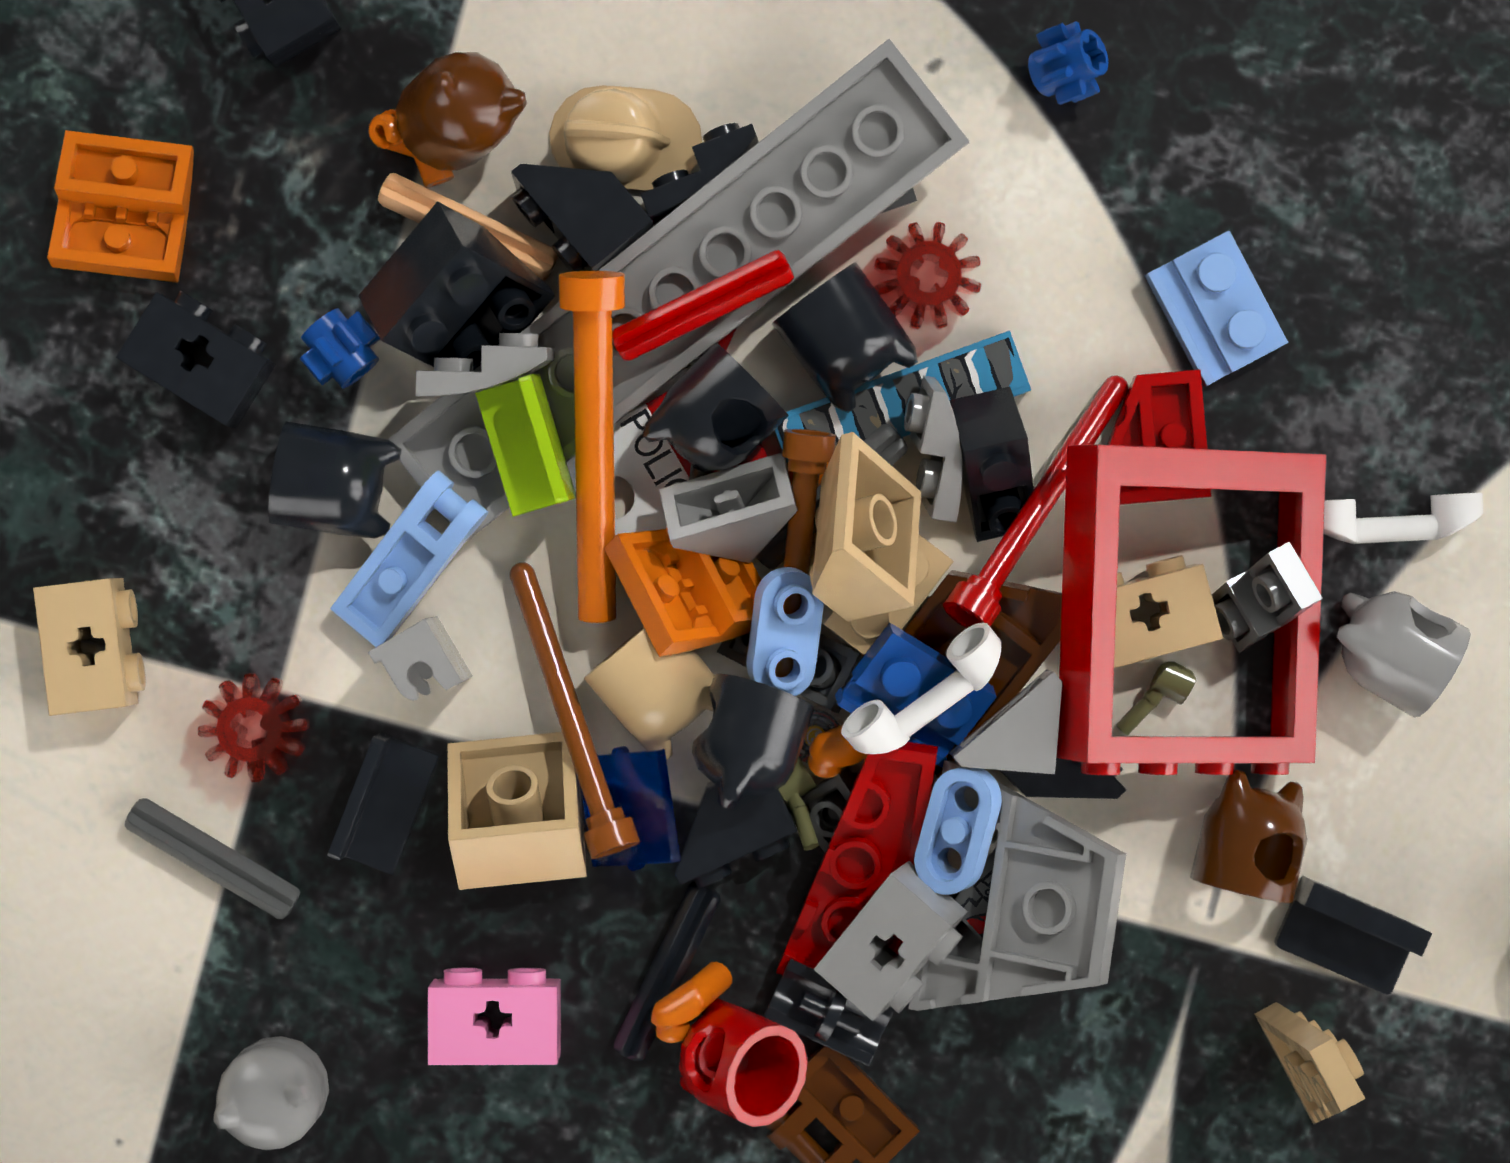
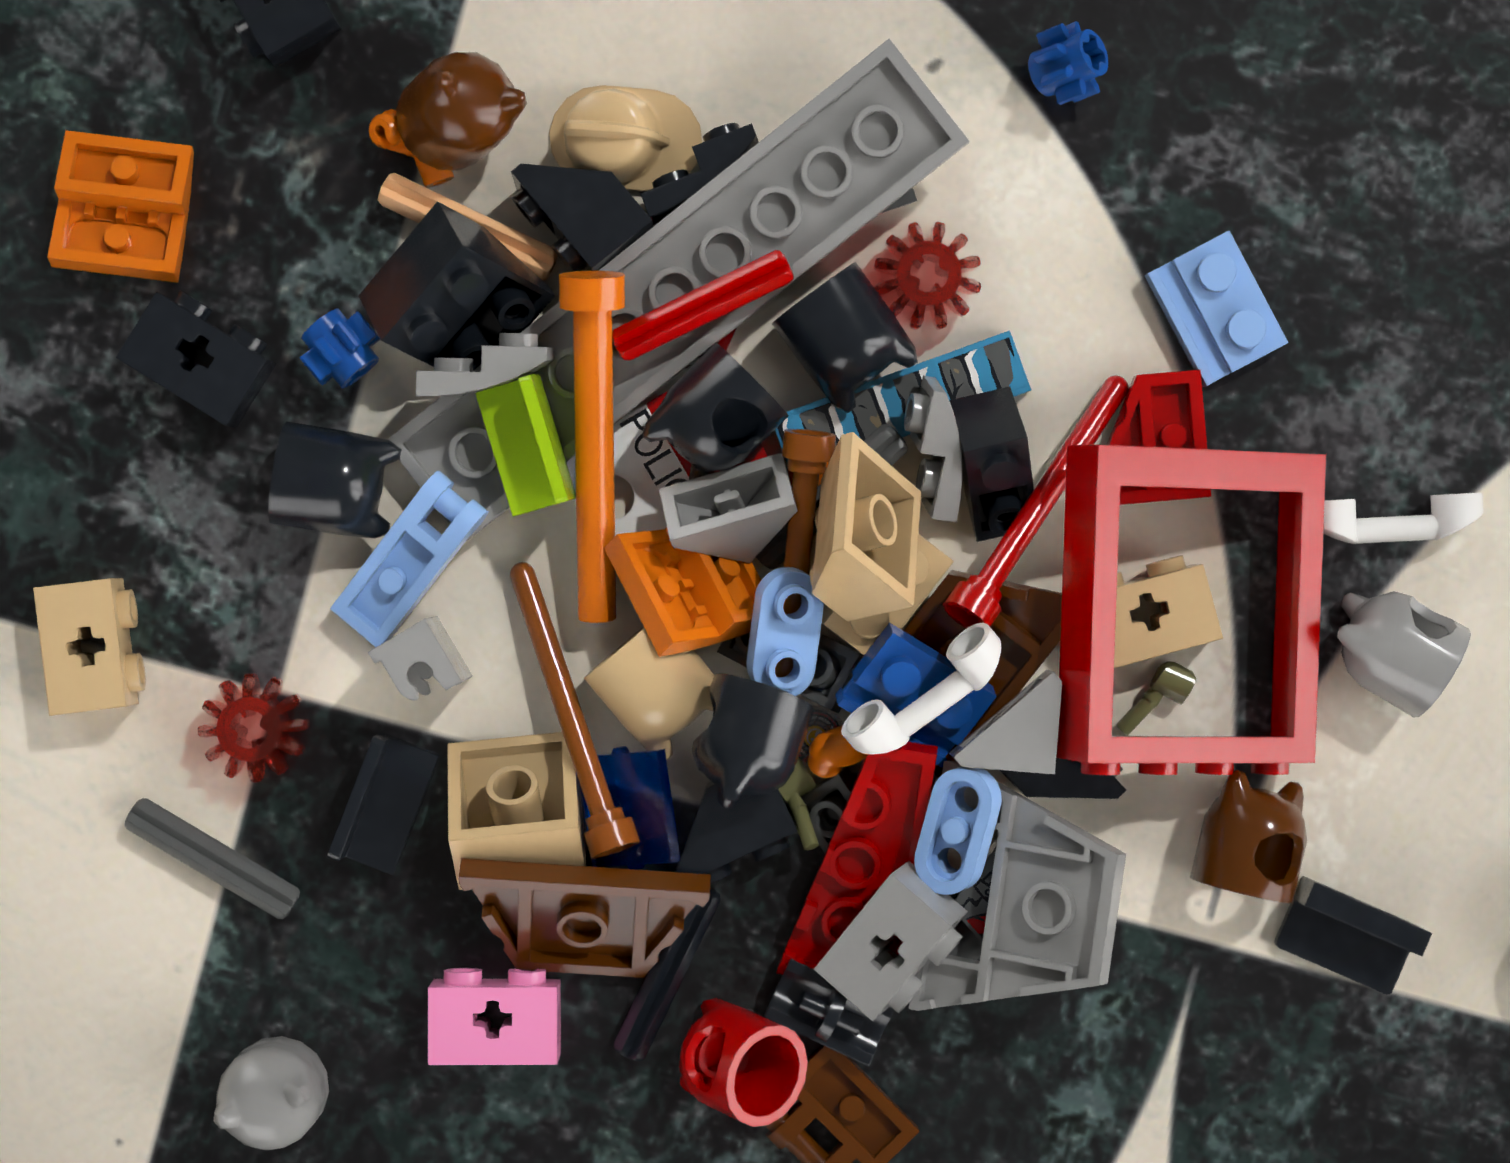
(583, 914): none -> reddish brown wing
(688, 1001): orange arm -> none
(1264, 597): dark grey slope -> none
(1314, 1061): tan wing -> none

